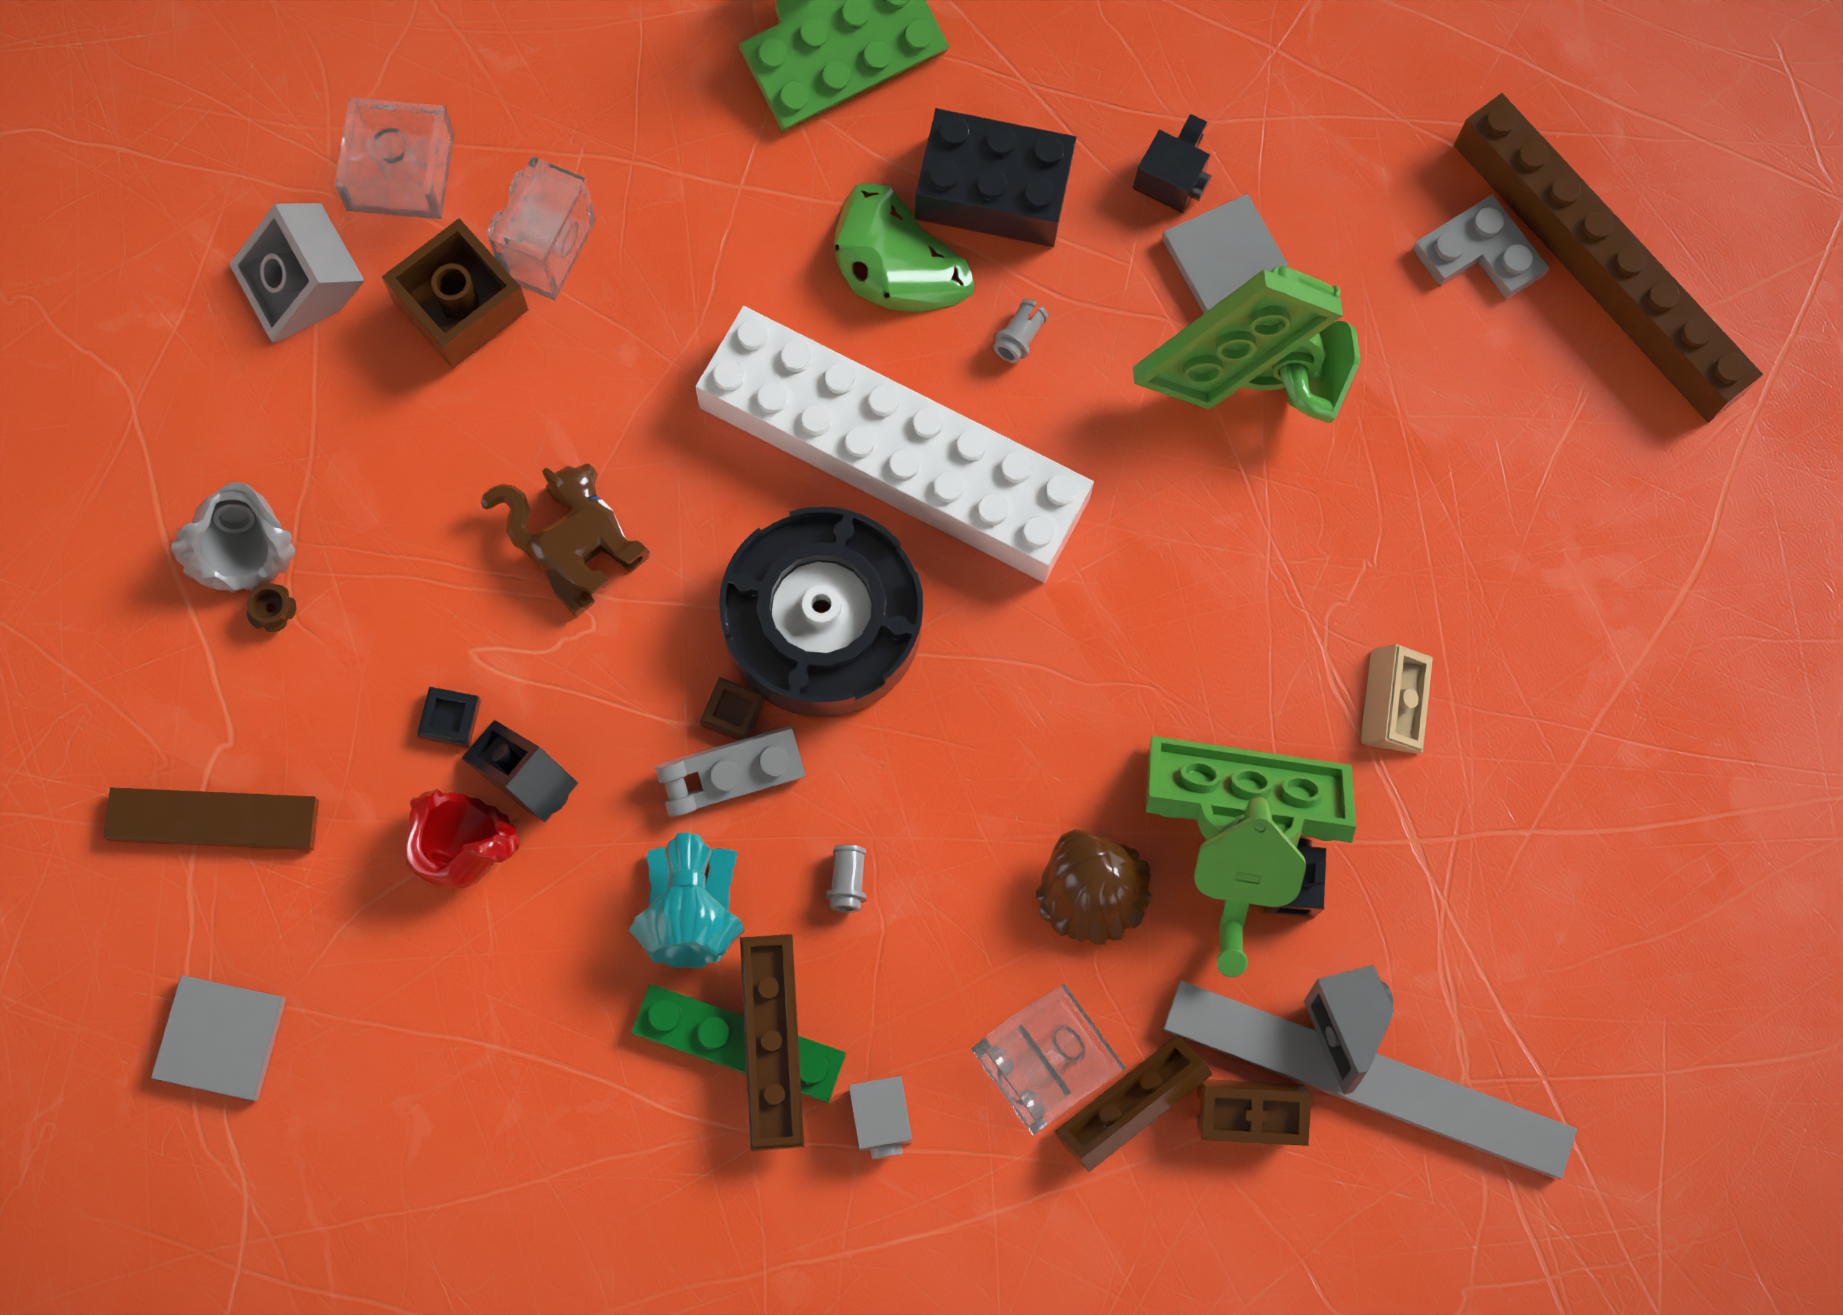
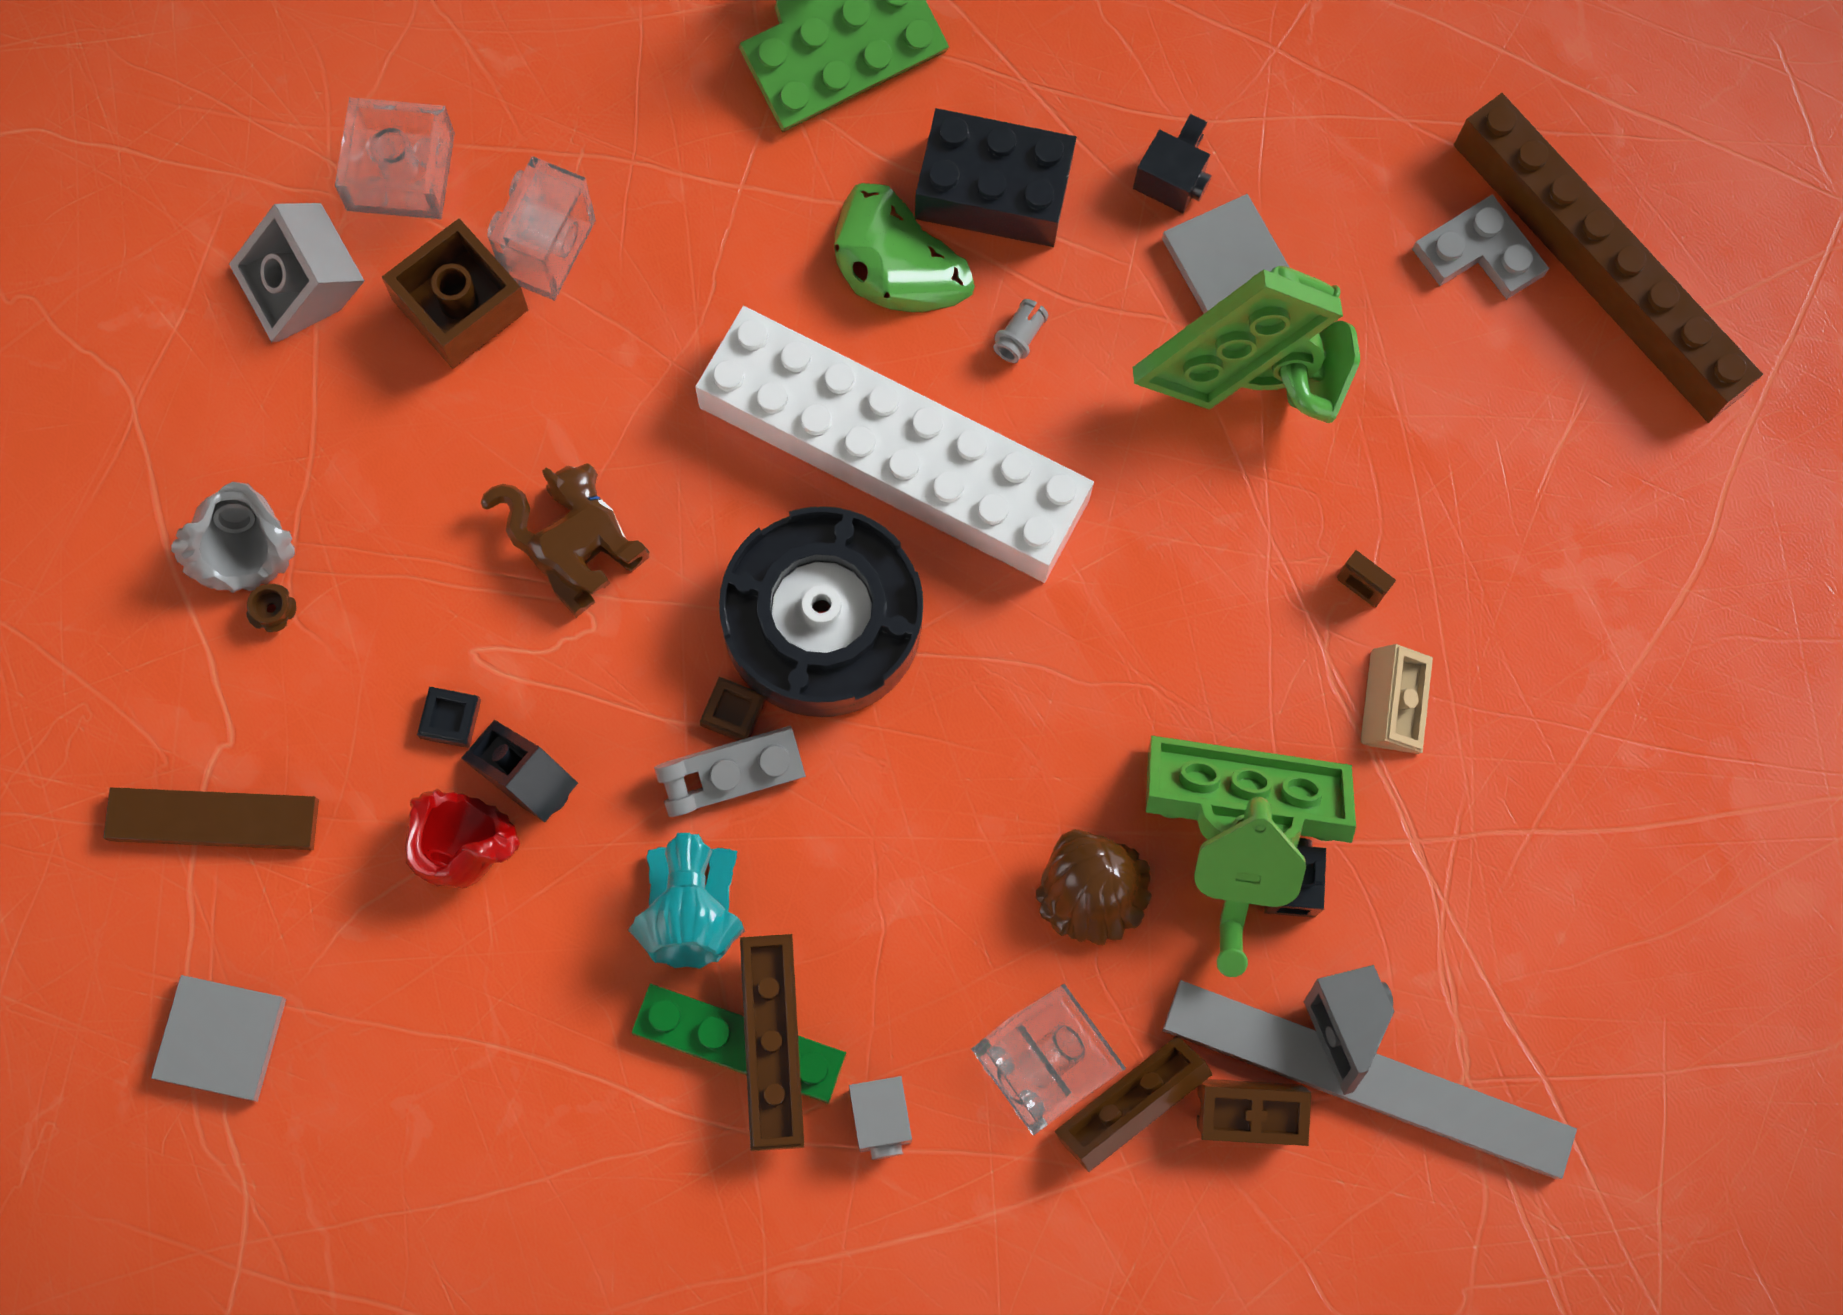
(847, 879): light grey pin -> none
(1365, 578): none -> reddish brown tile

